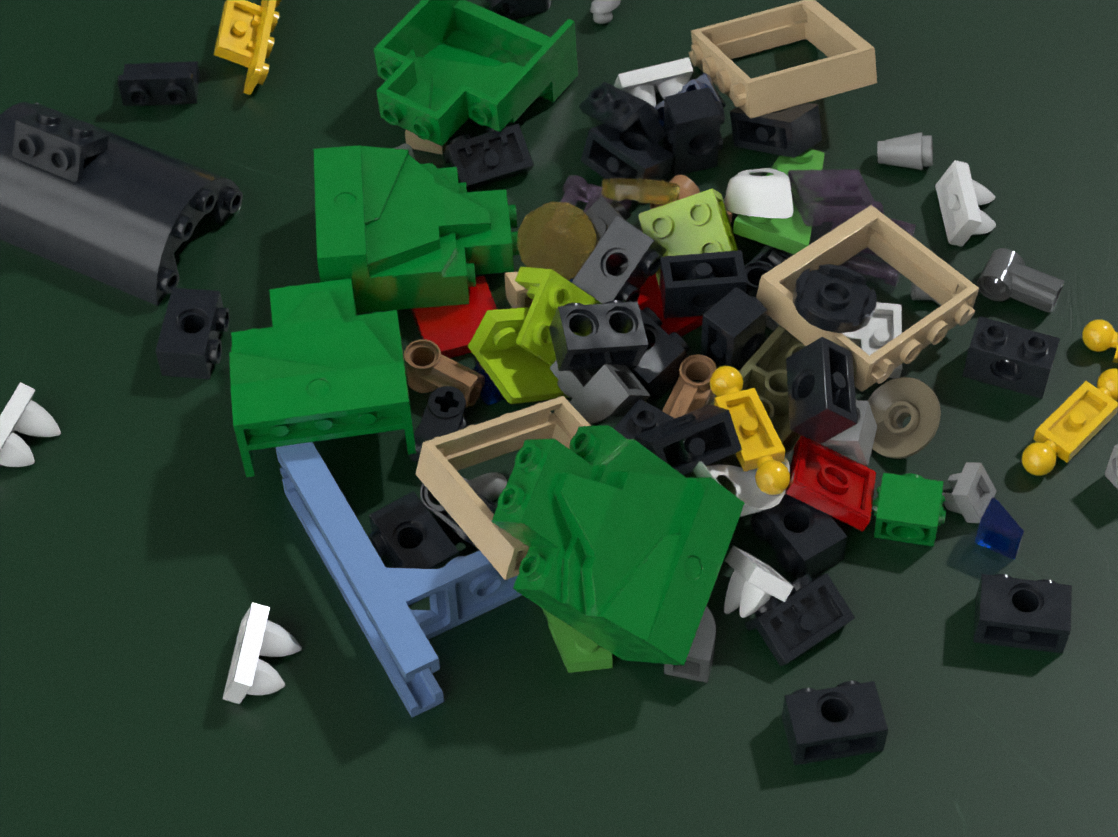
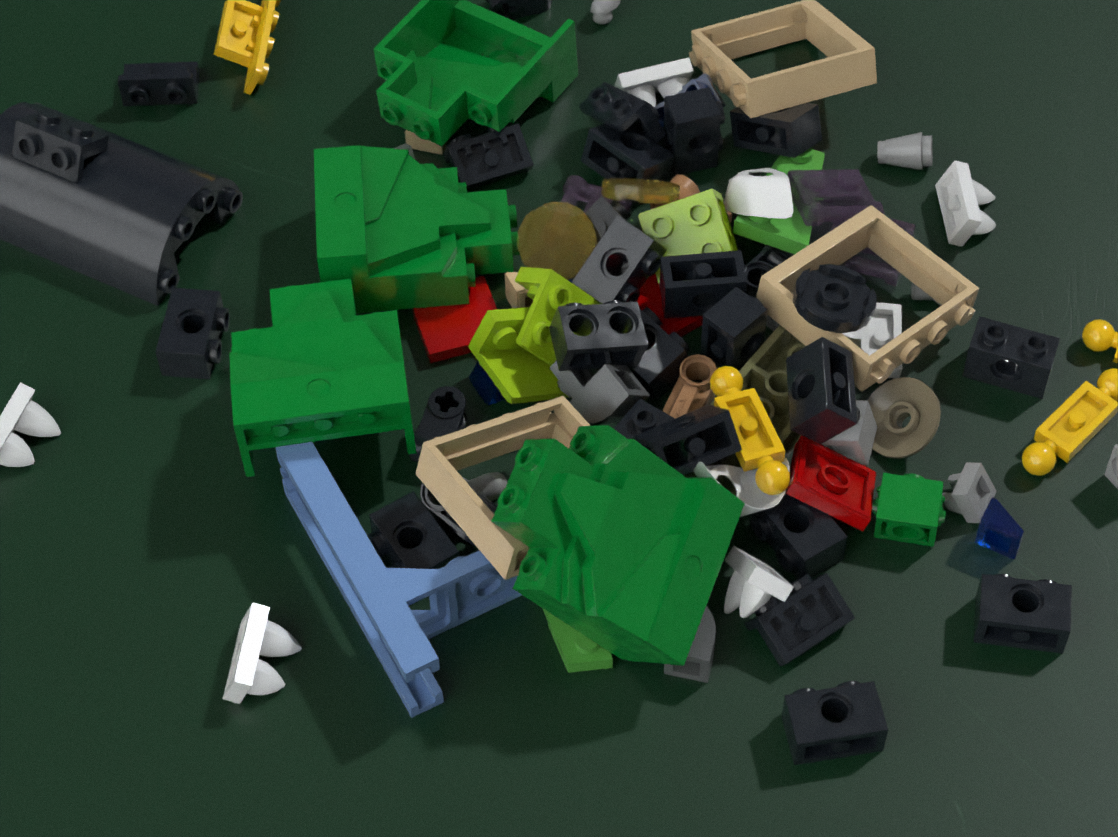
(430, 370): medium nougat piece -> none
(1009, 277): dark grey piece -> none

